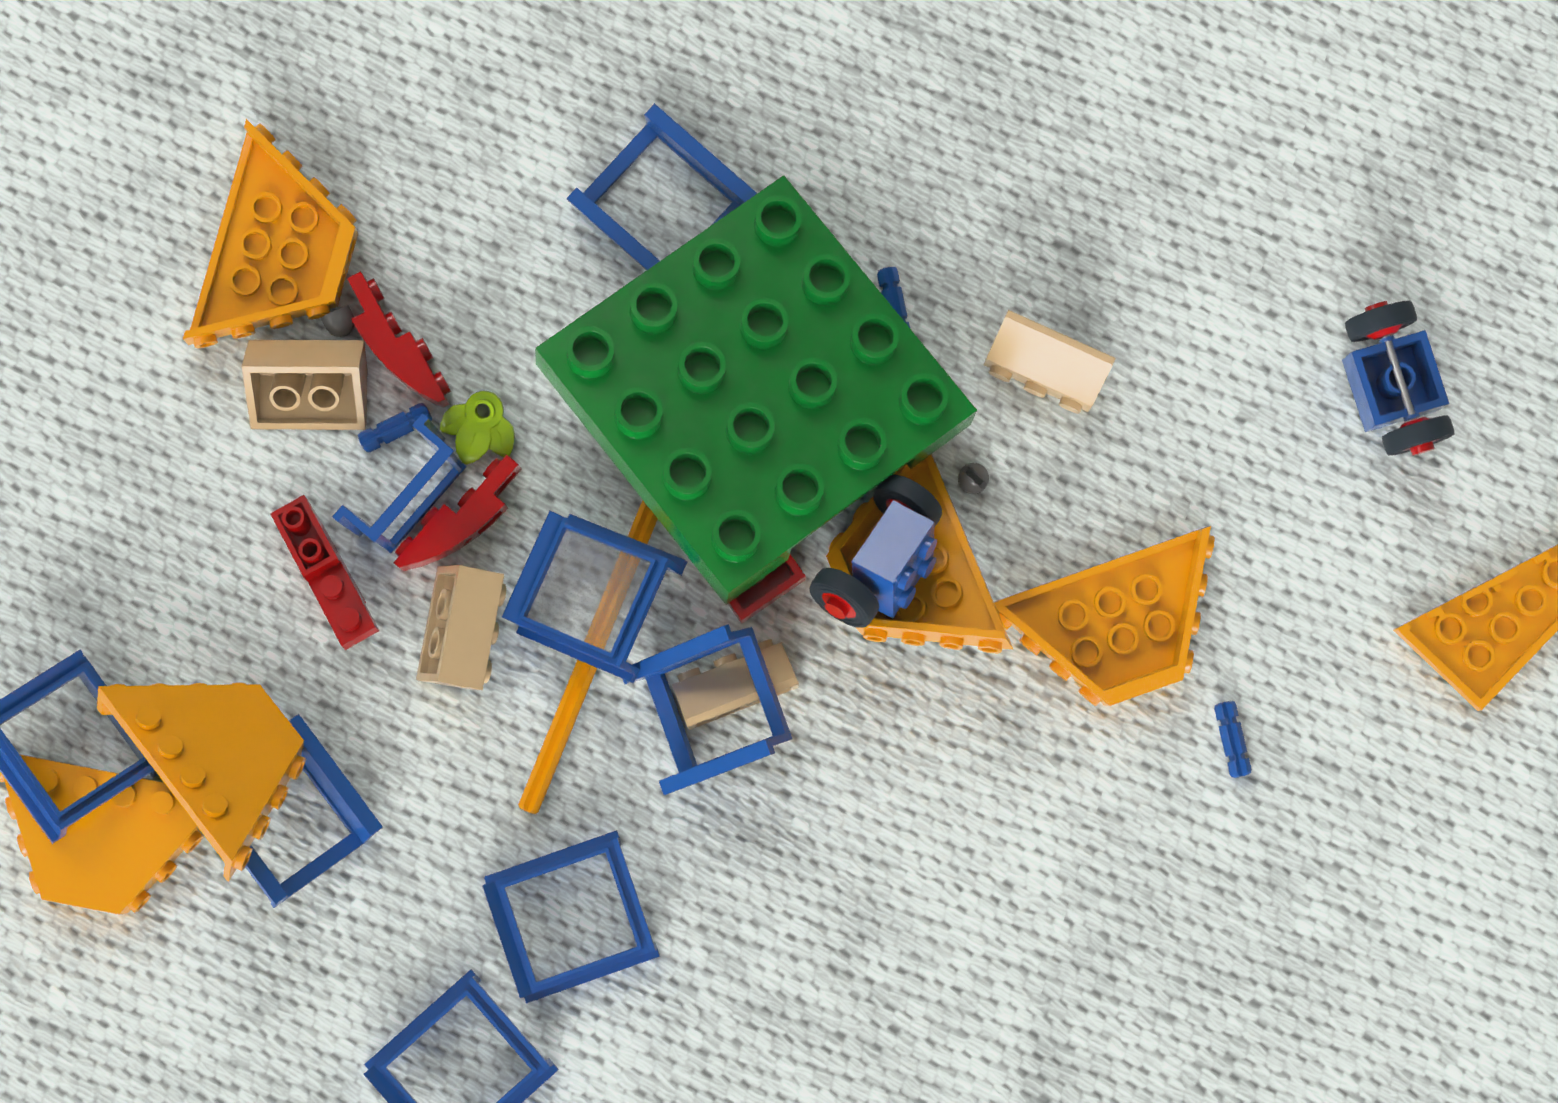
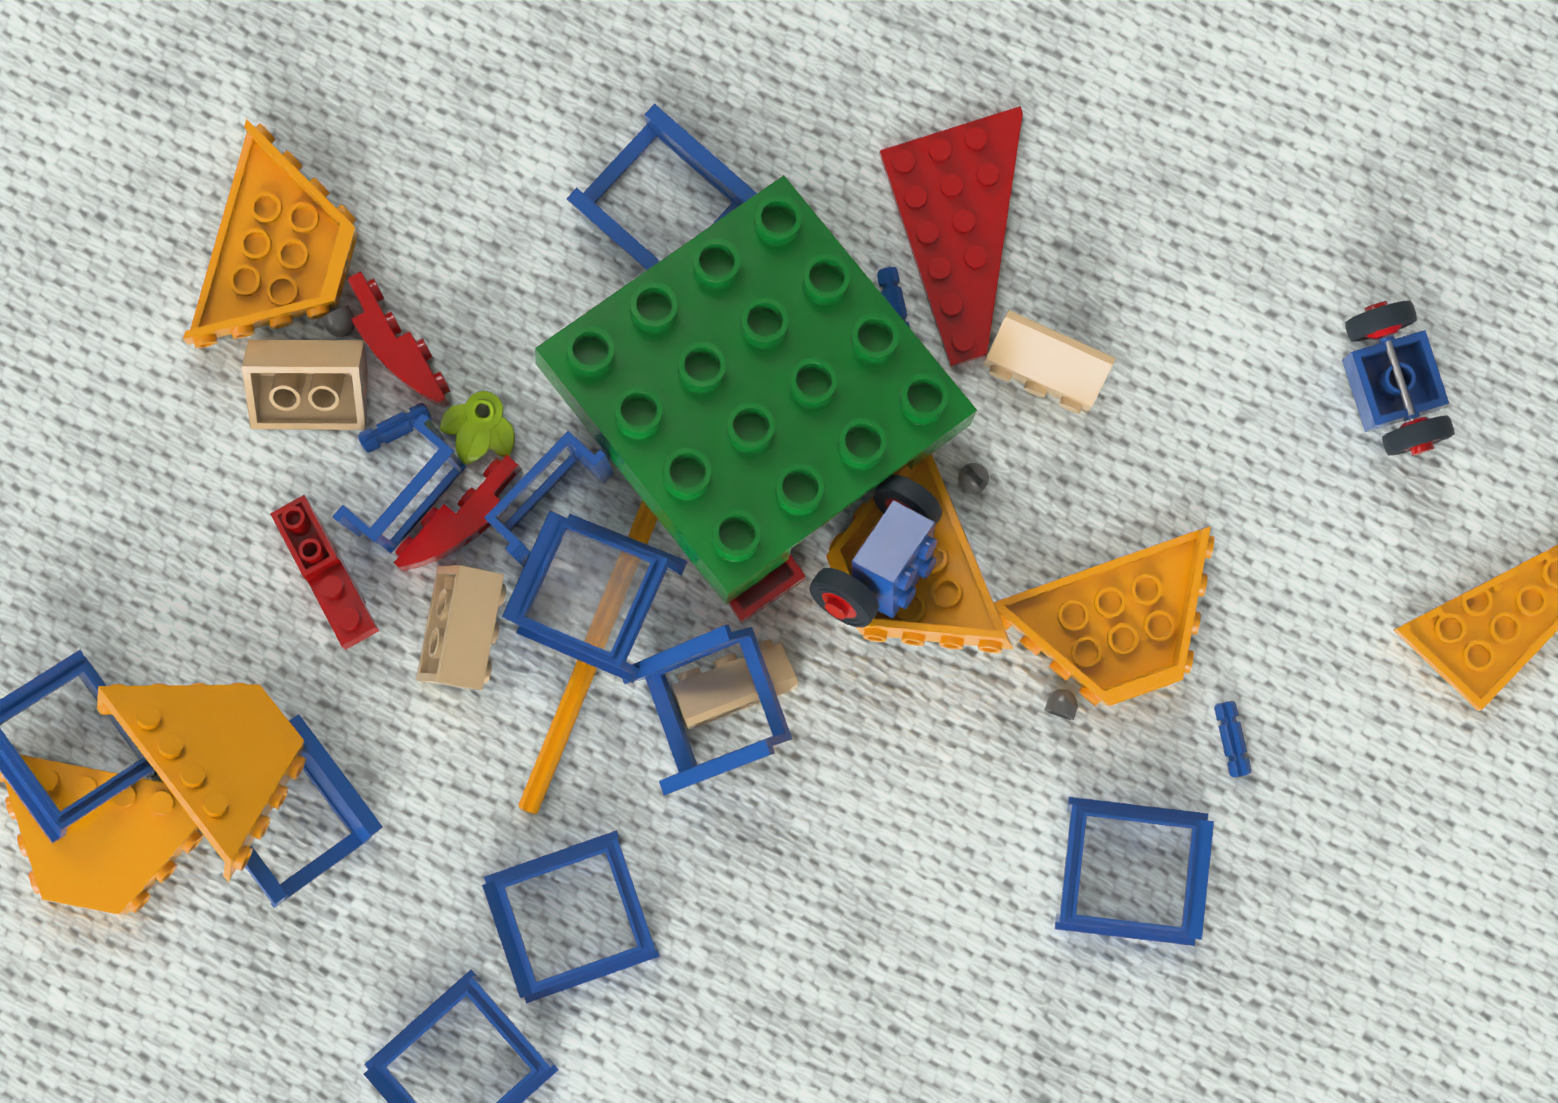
(596, 464): none -> blue piece
(955, 214): none -> red wing
(1062, 704): none -> dark grey hinge
(1195, 881): none -> blue piece

